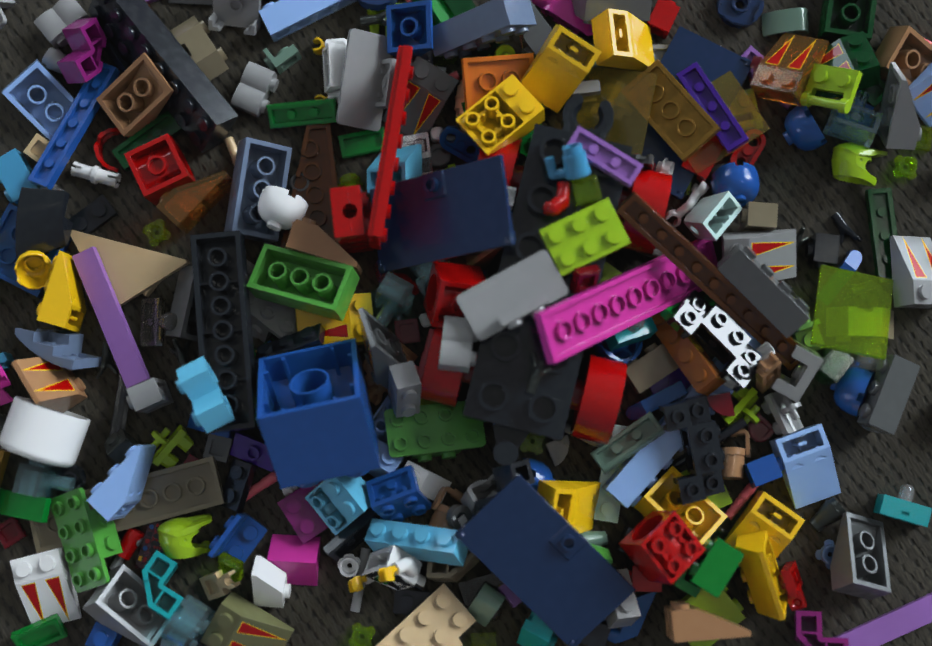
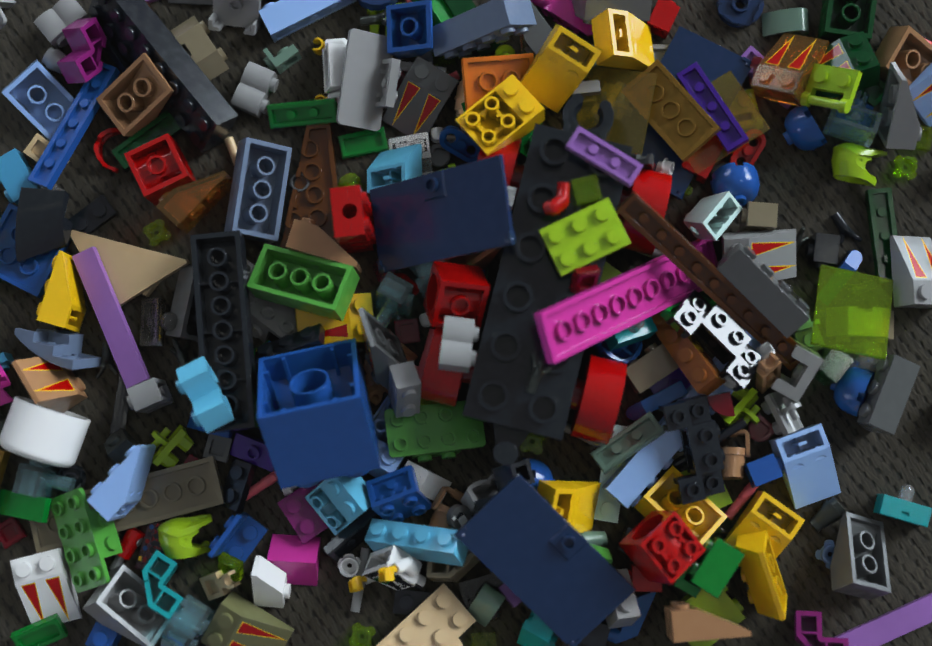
(33, 269): yellow hair -> none
(96, 174): white pin -> none
(279, 208): white cylinder -> none
(391, 142): red plate -> none
(512, 295): light grey bracket -> none
(558, 449): light grey tile -> none
(574, 163): dark azure piece -> none
(697, 192): white arm -> none
(791, 581): red hinge -> none

